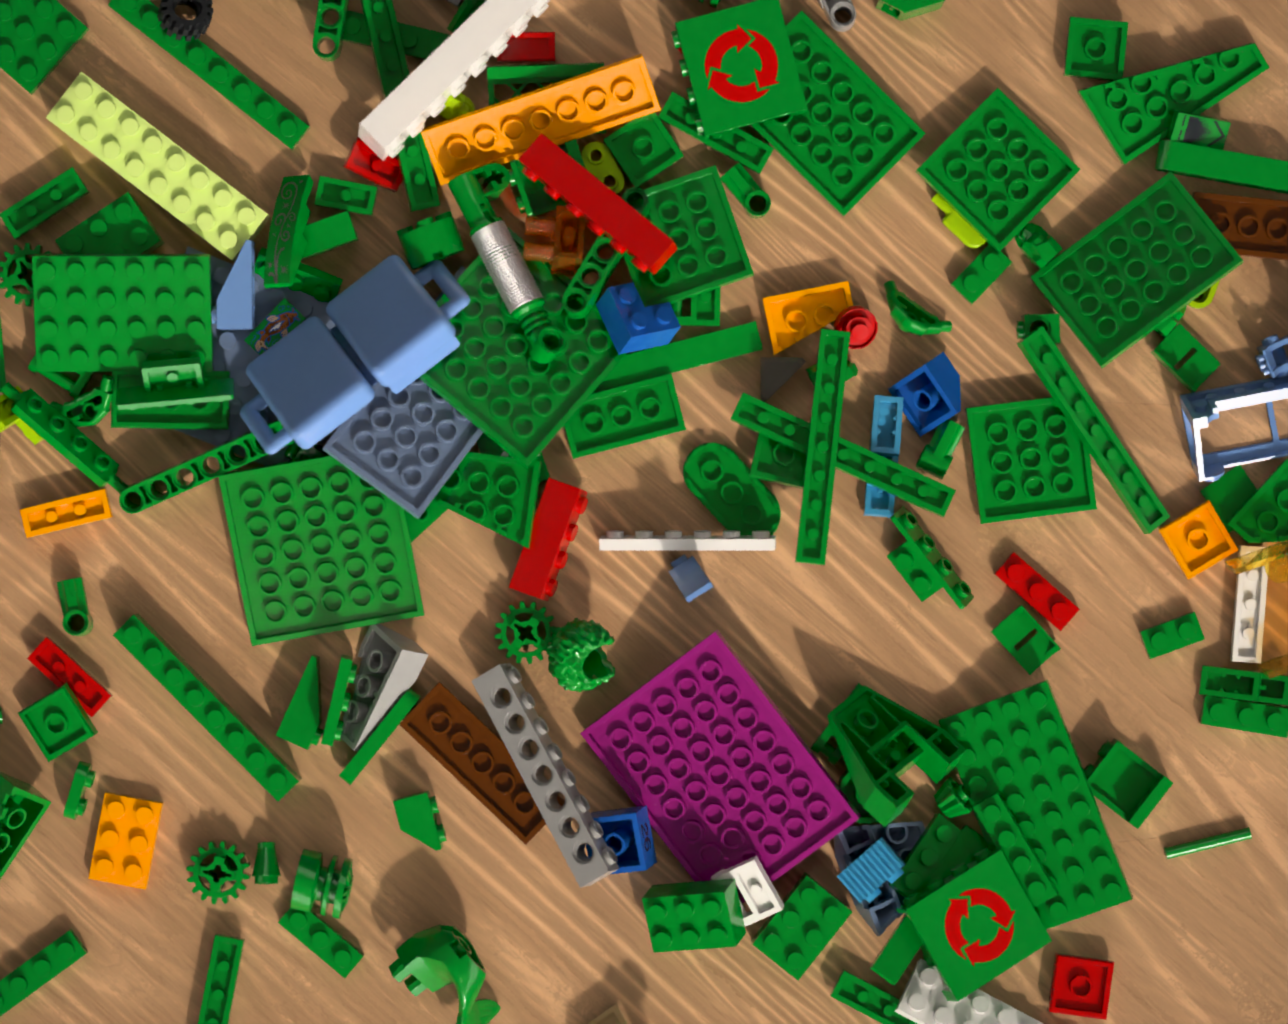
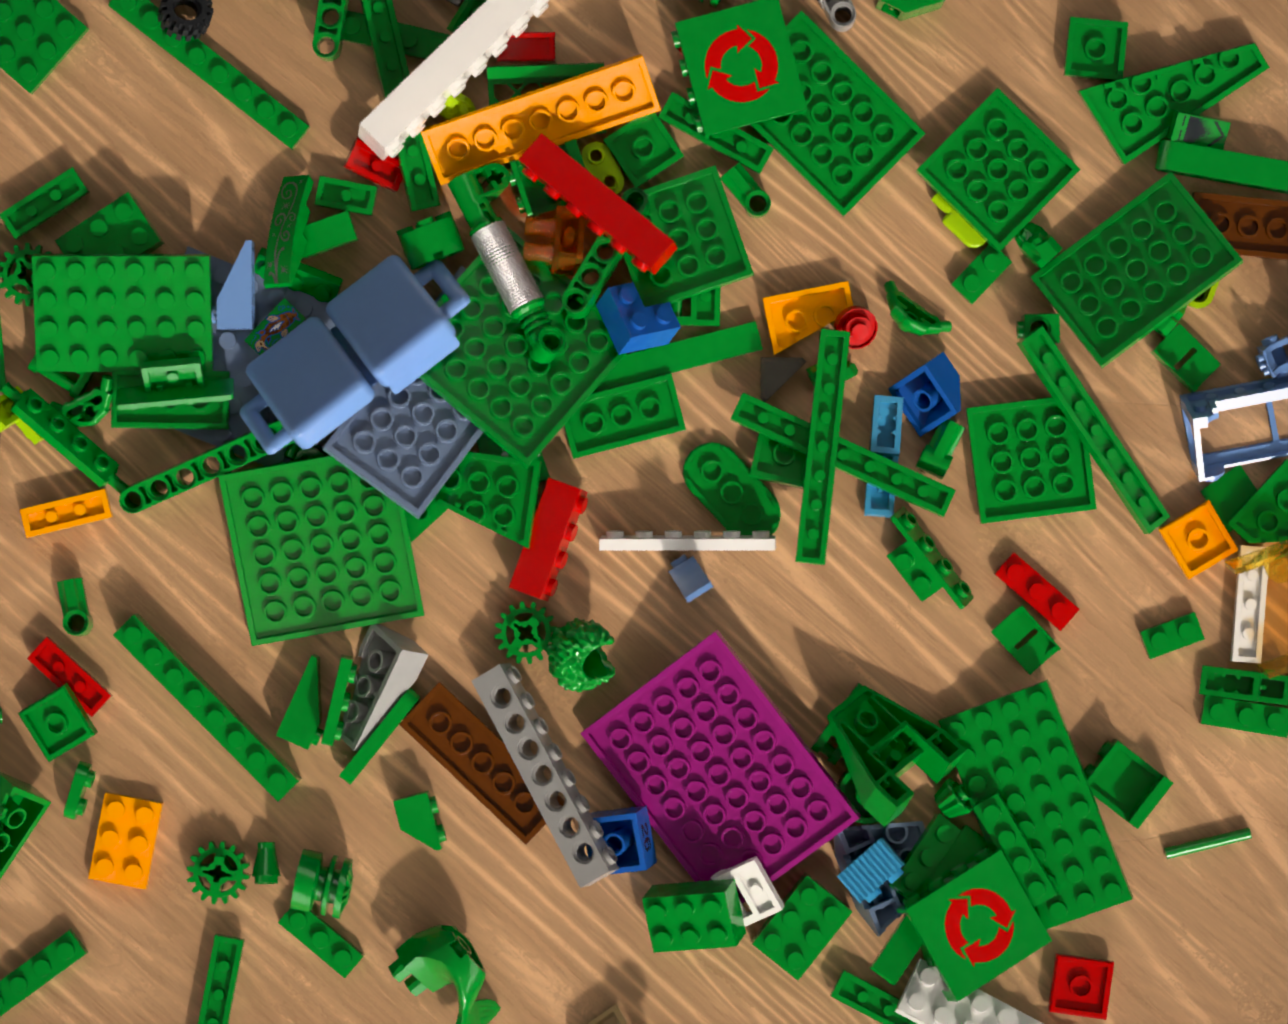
(157, 166): yellowish green brick -> none

